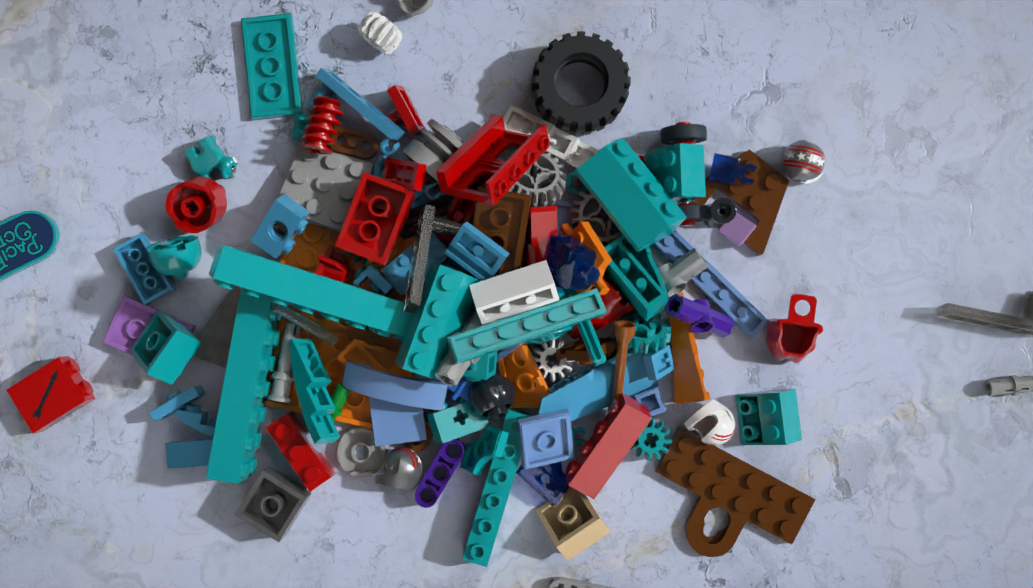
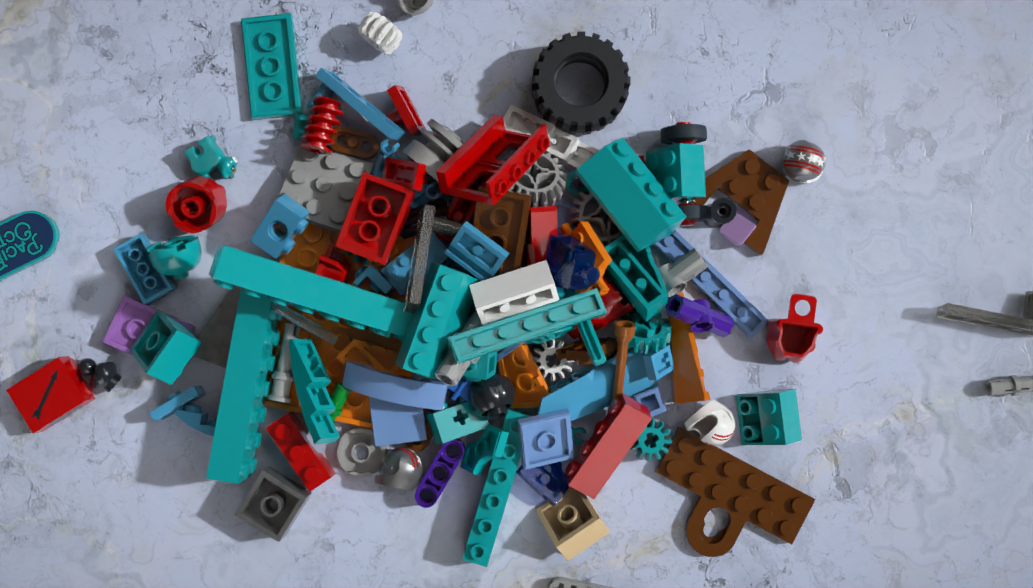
(102, 375): none -> black animal
(188, 453): dark azure slope -> none
(727, 169): clear blue plate -> none

